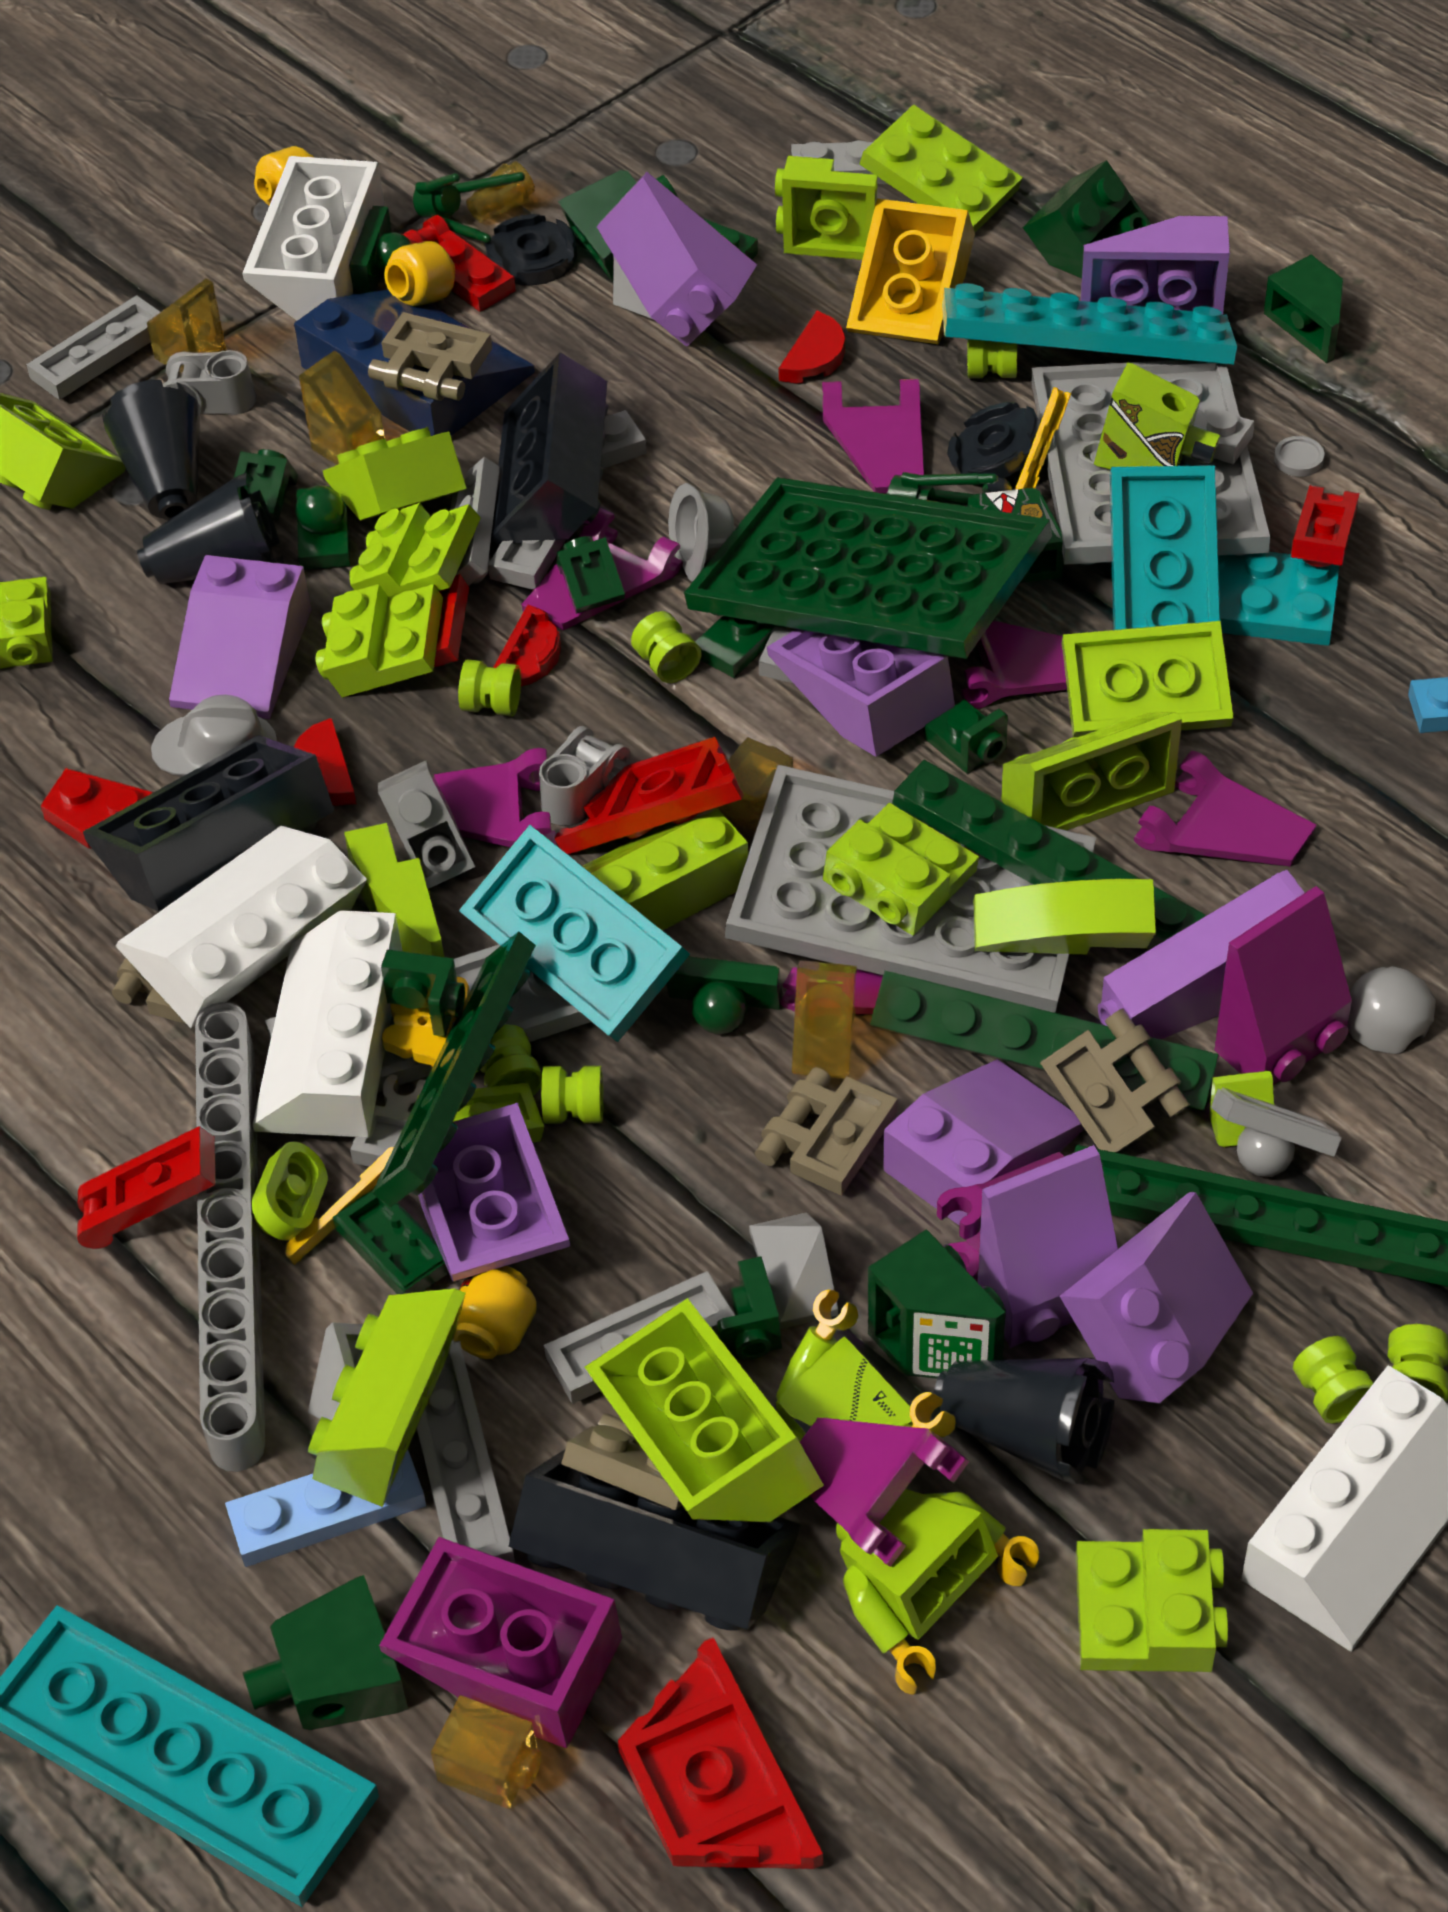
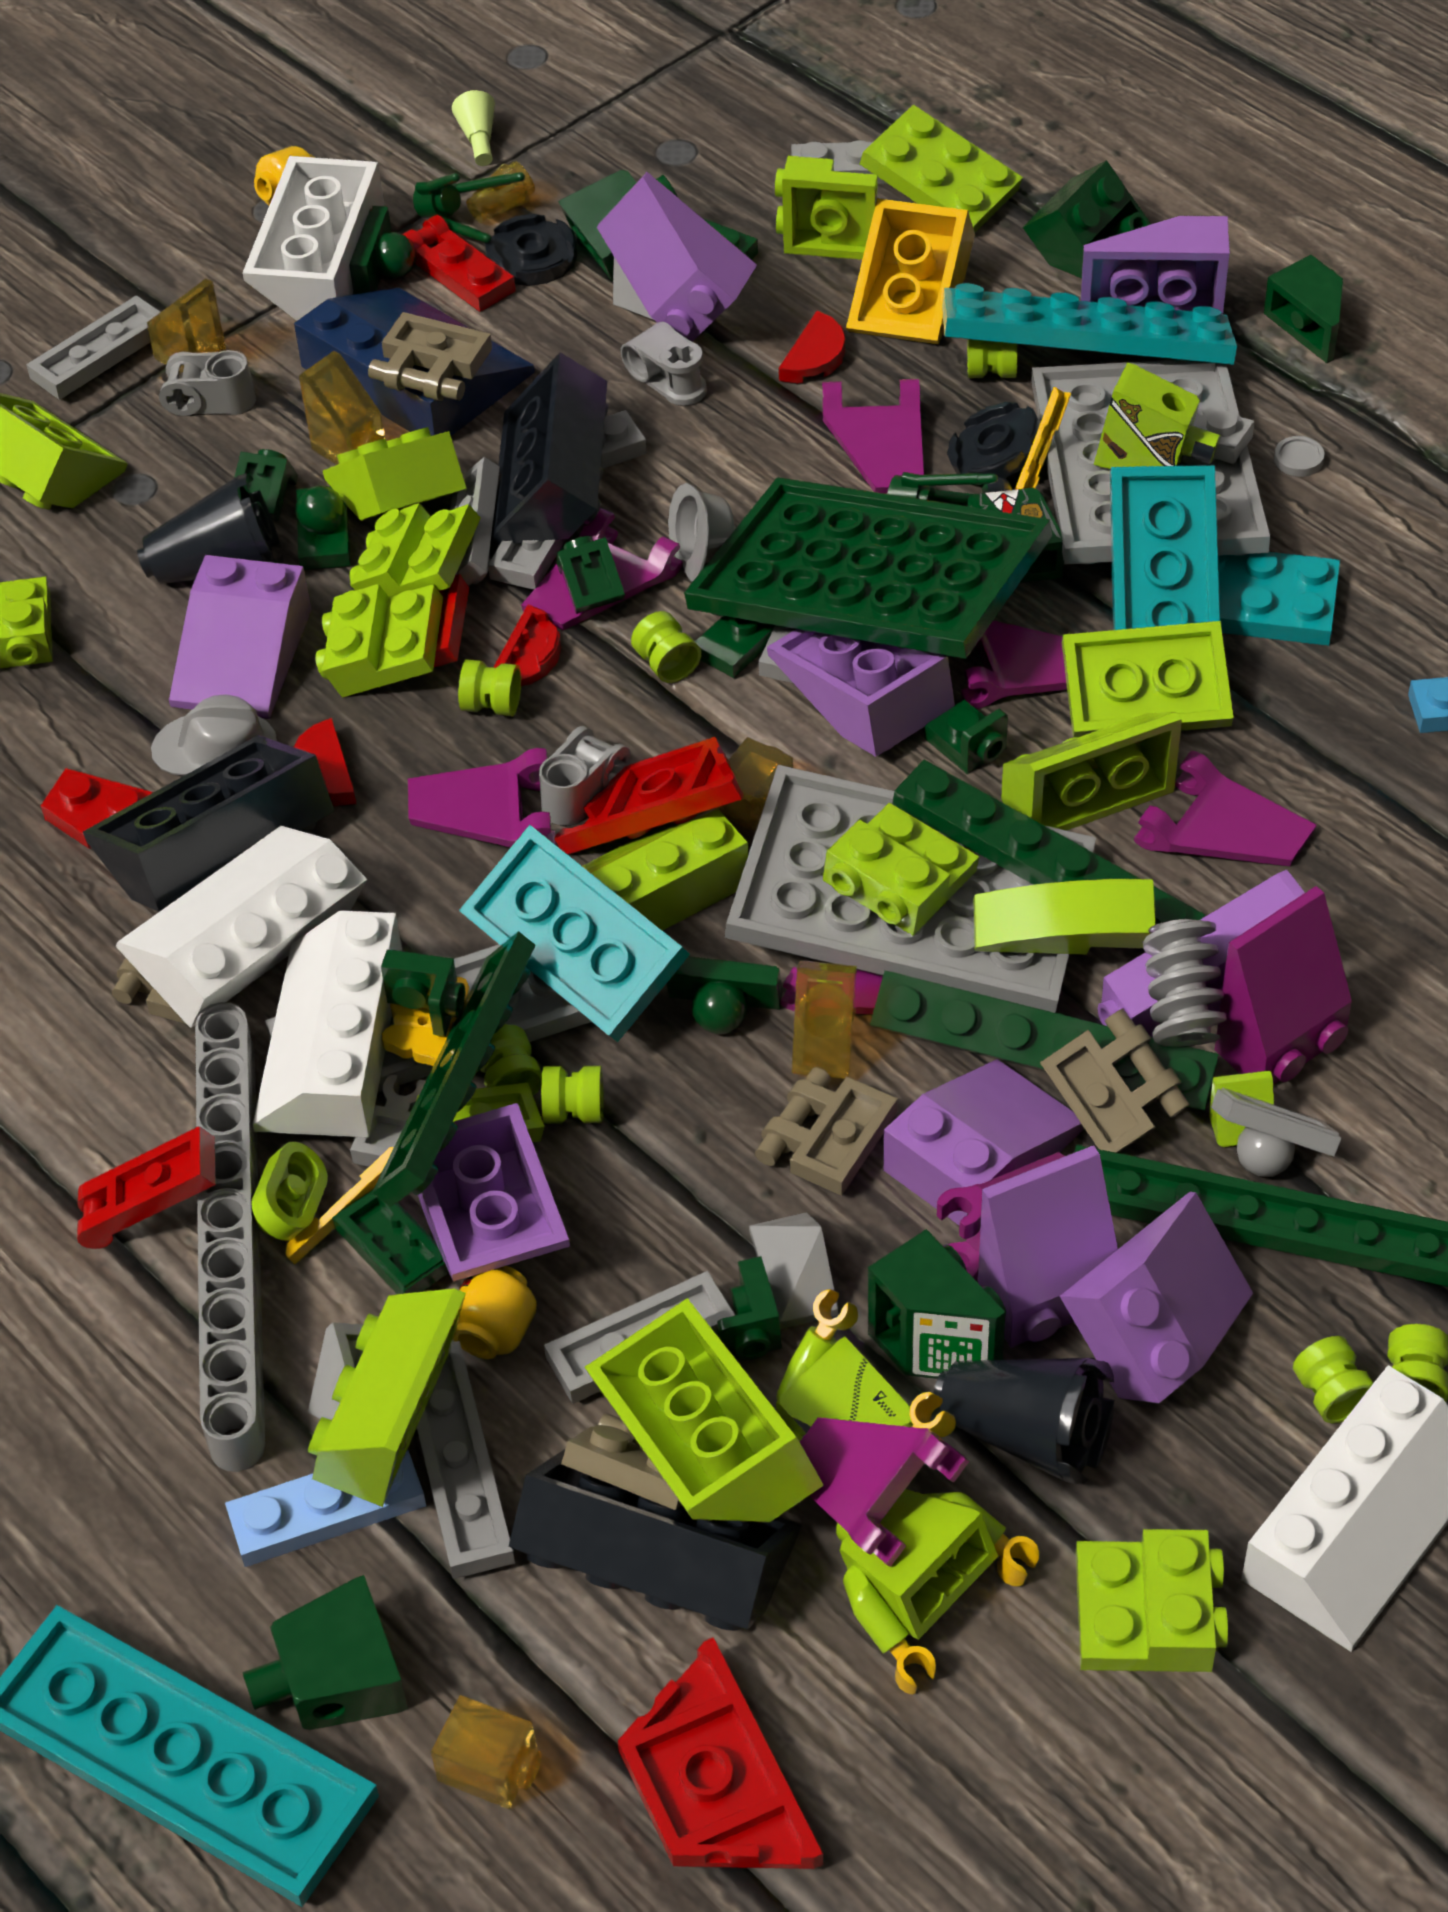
(158, 443): black cone -> none
(395, 888): lime slope -> none
(420, 273): yellow head -> none
(425, 823): light grey slope -> none
(475, 116): none -> yellowish green cone
(506, 1637): magenta slope -> none
(666, 364): none -> light grey piece
(1181, 983): none -> light grey piece
(1324, 527): red plate -> none
(1390, 1009): light grey hair -> none

